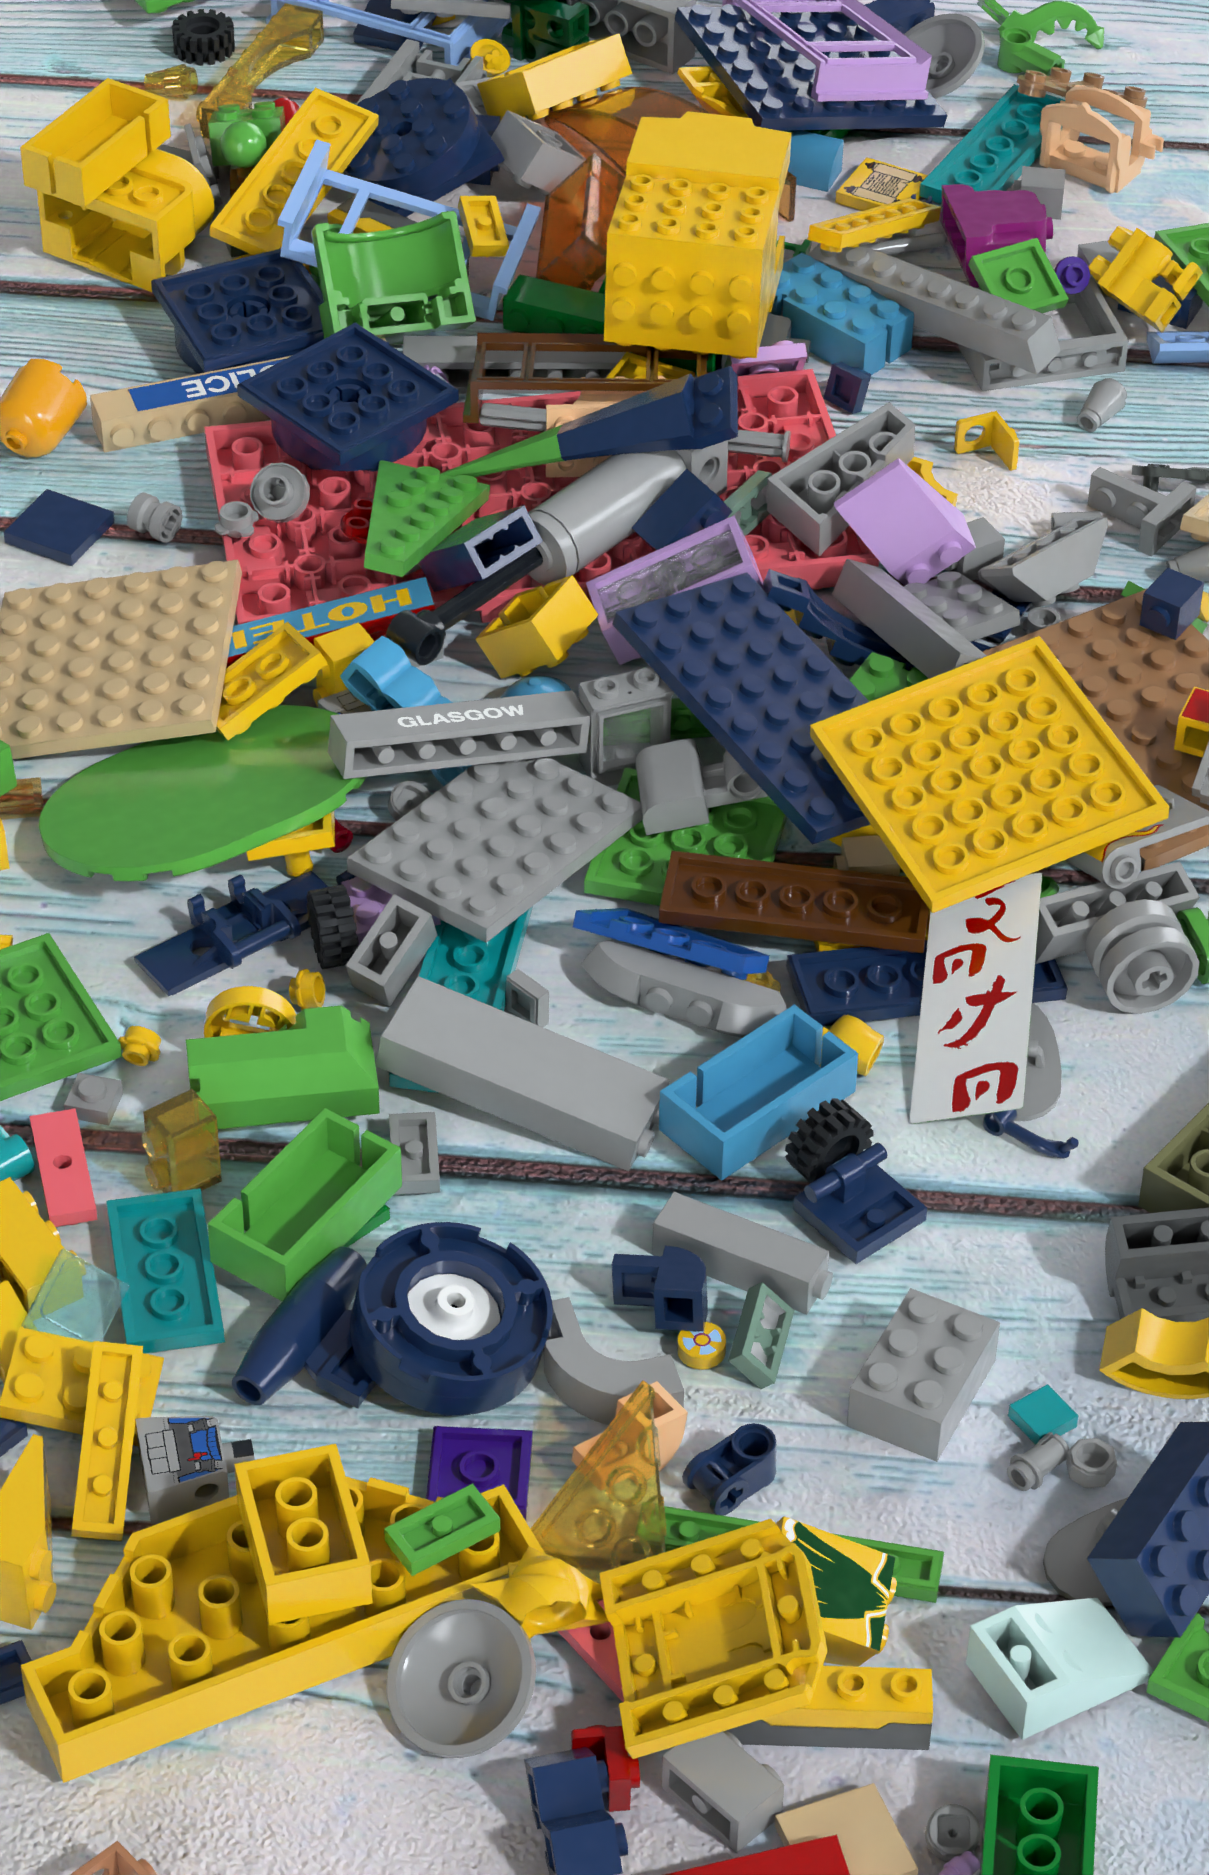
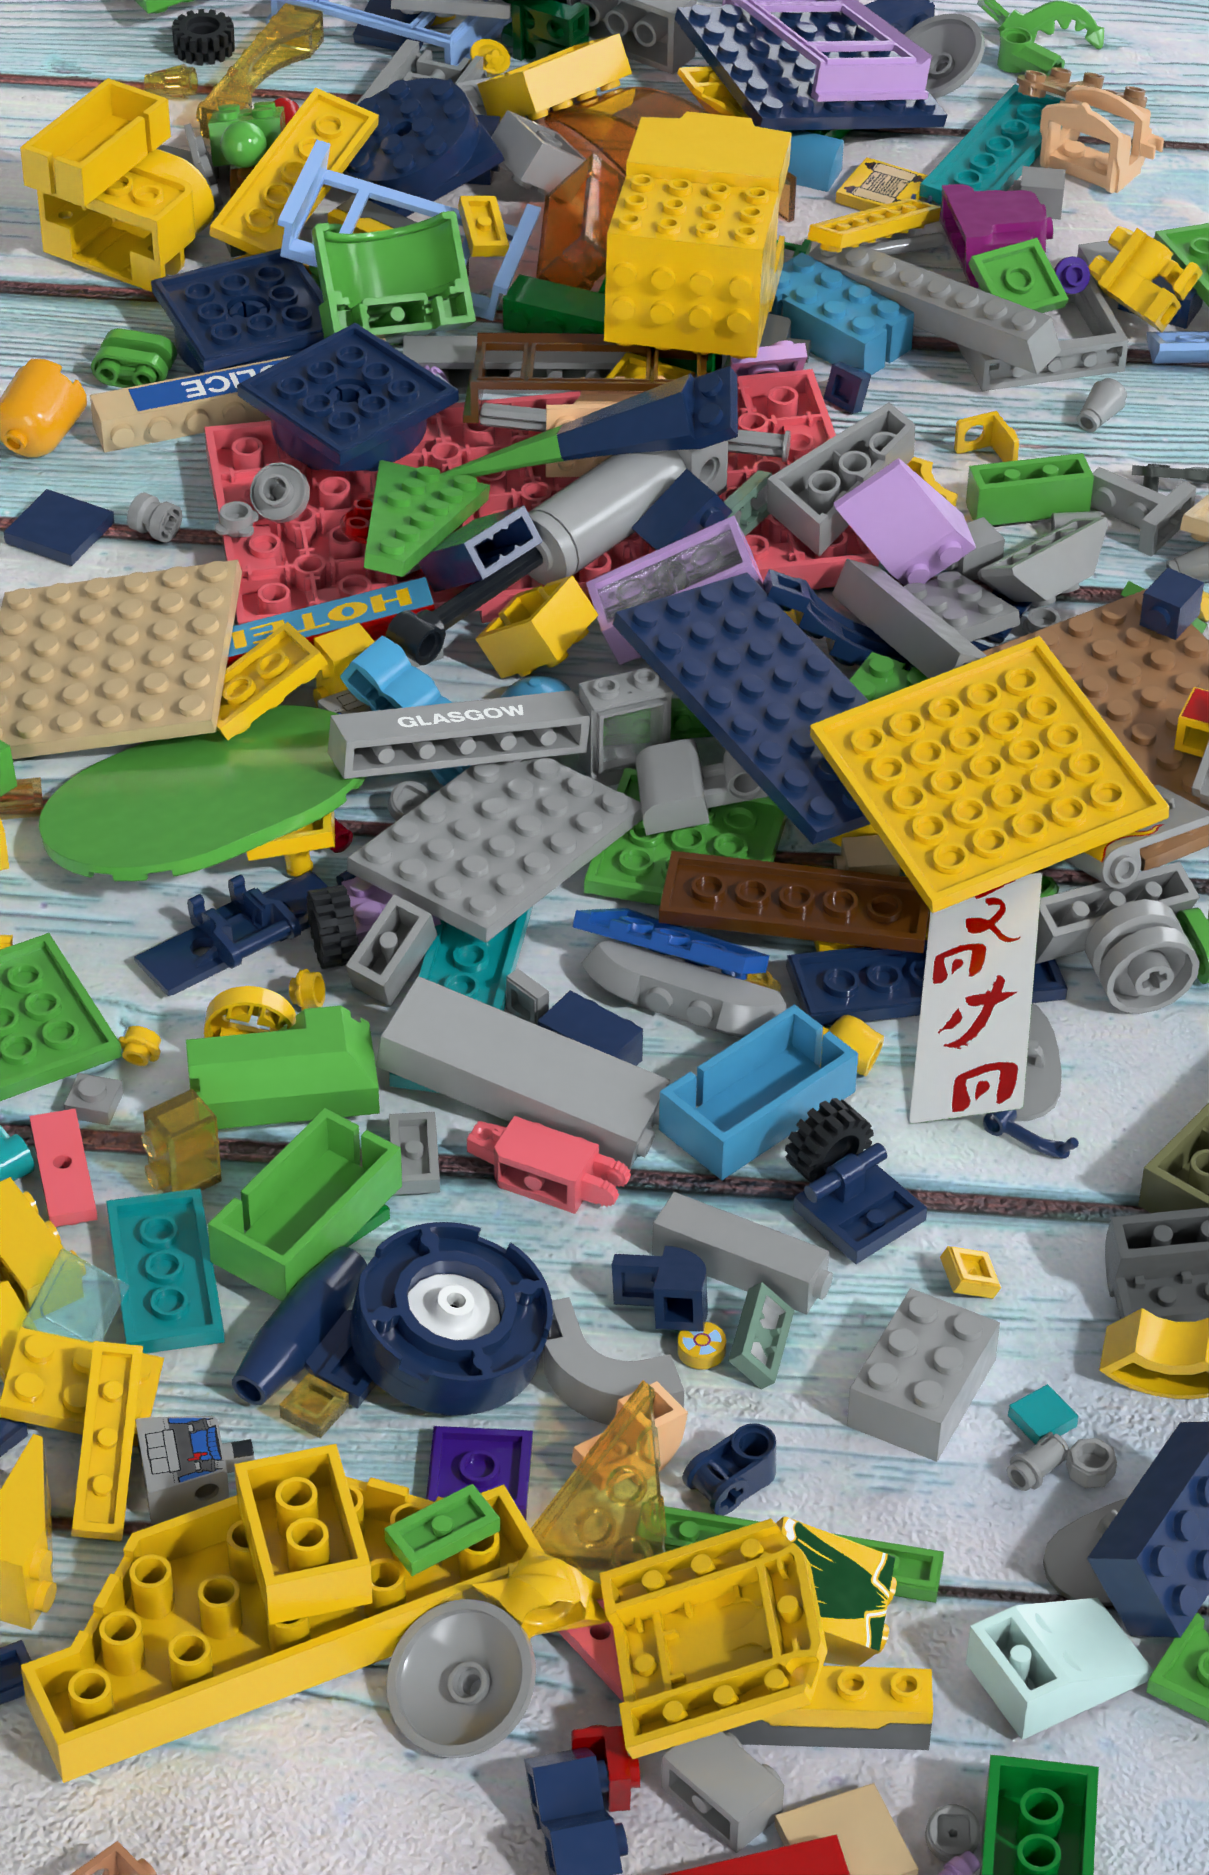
(133, 358): none -> bright green brick
(314, 1405): none -> clear yellow plate
(548, 1164): none -> coral hinge
(595, 1027): none -> dark blue brick
(970, 1272): none -> yellow tile
(1029, 489): none -> bright green brick

